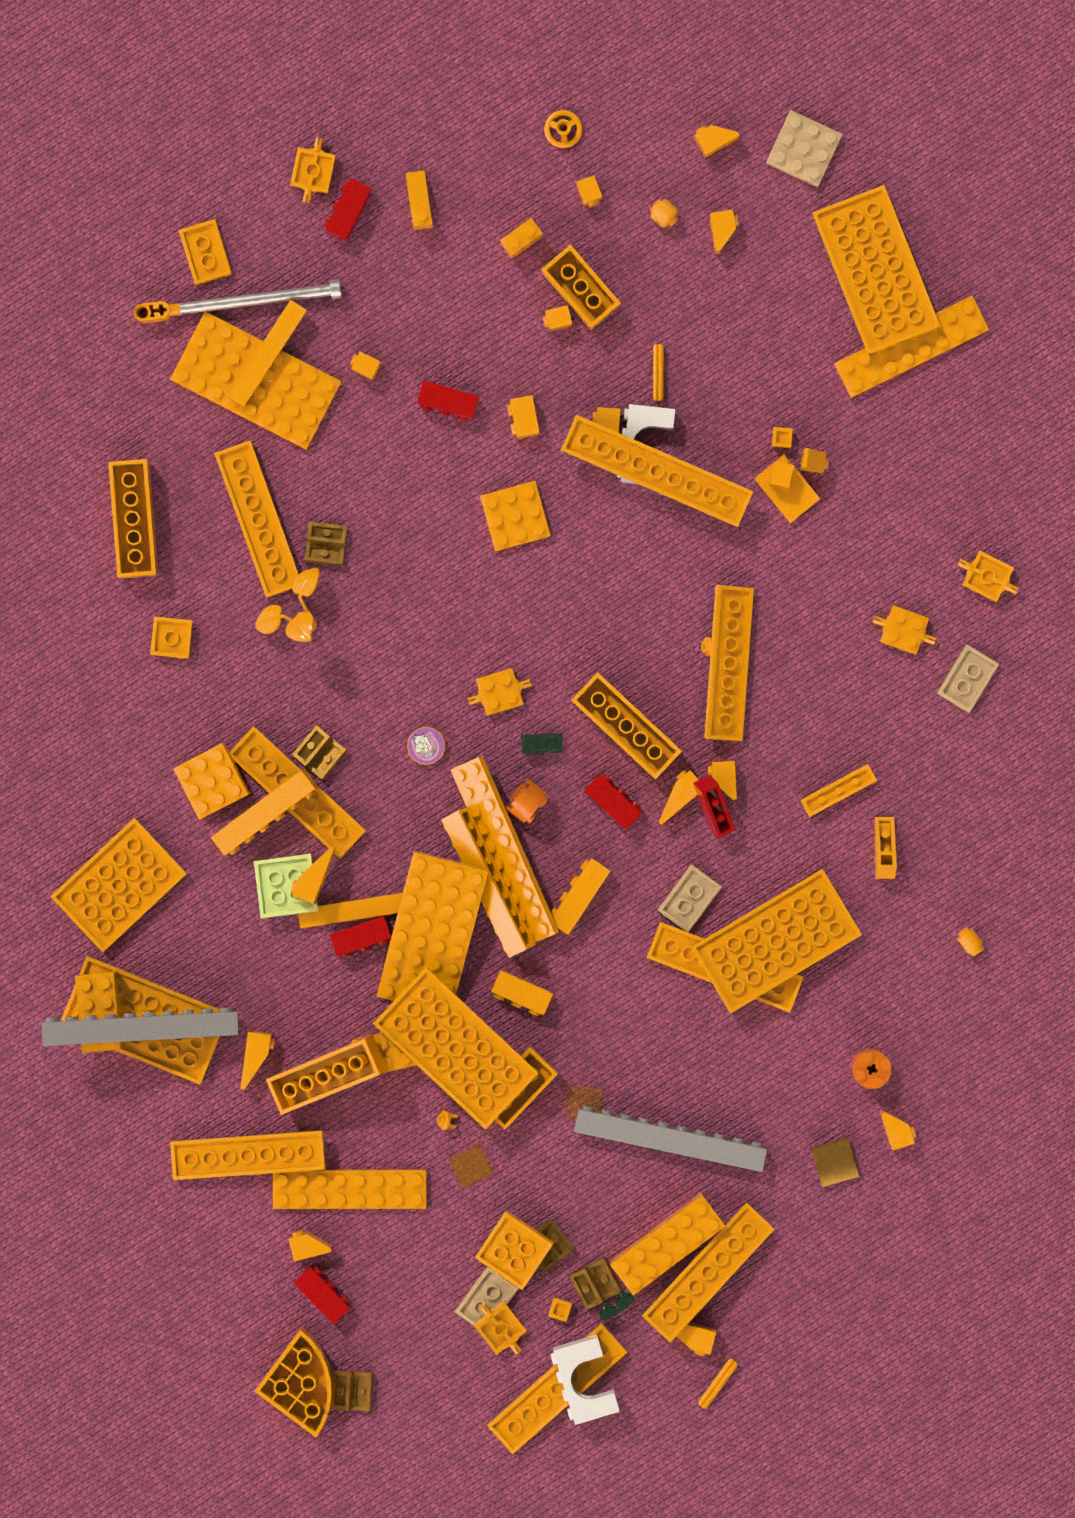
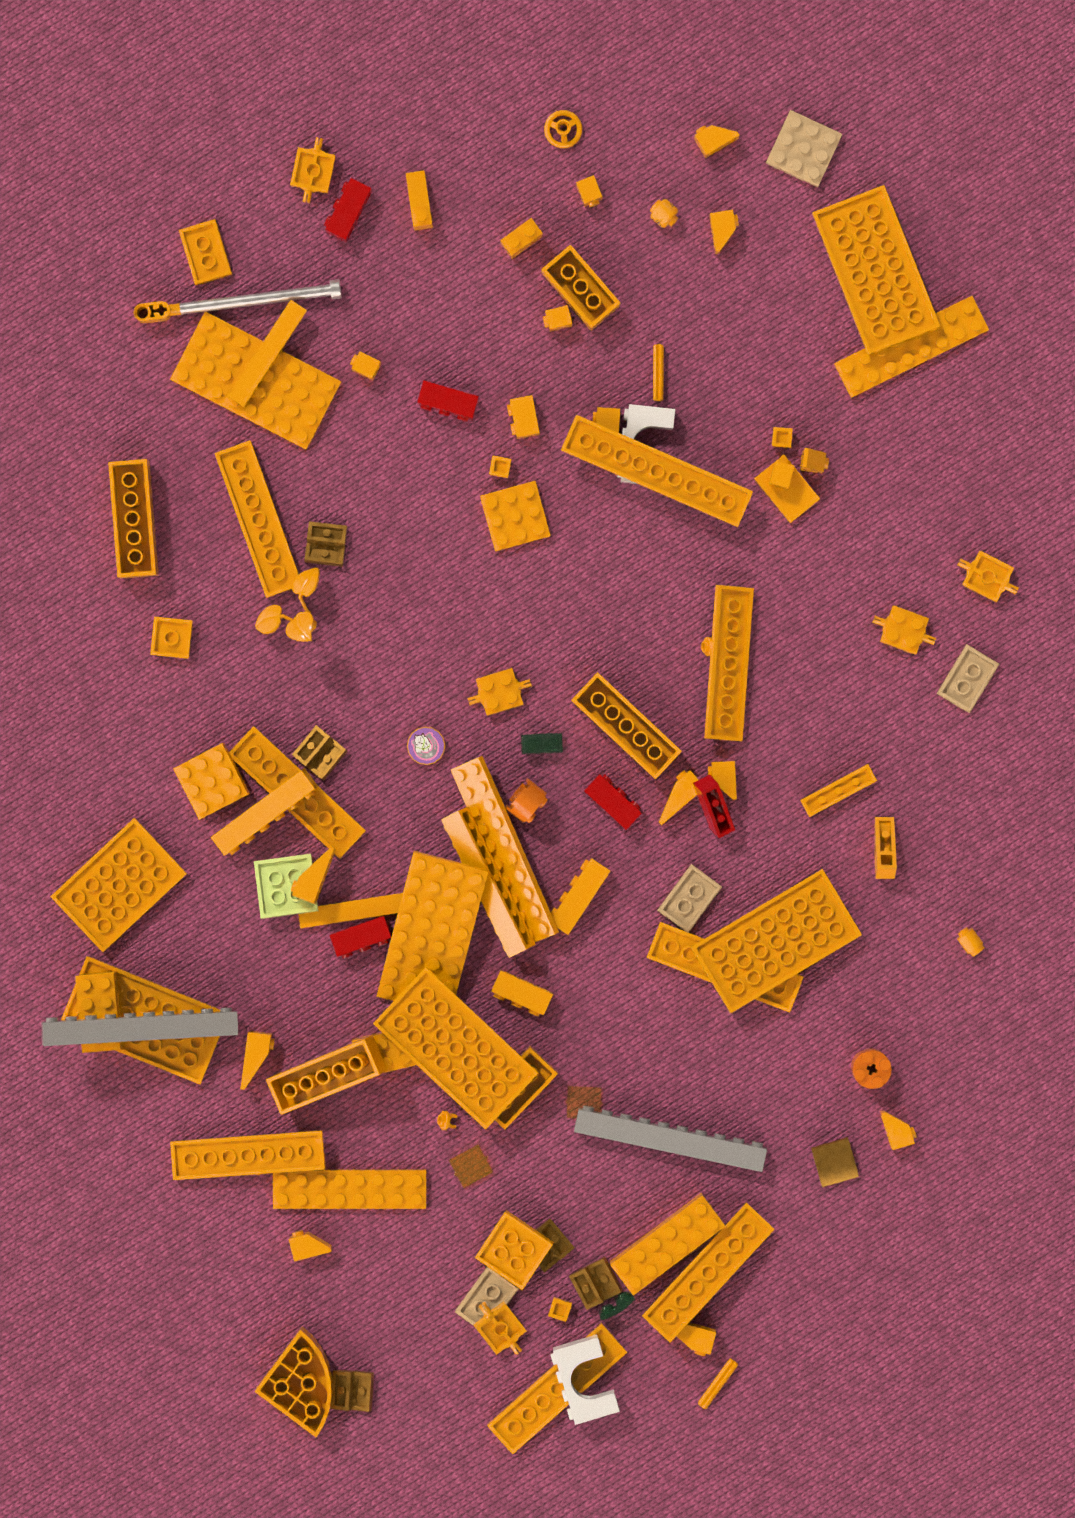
(323, 1293): red brick -> none
(500, 466): none -> light orange plate

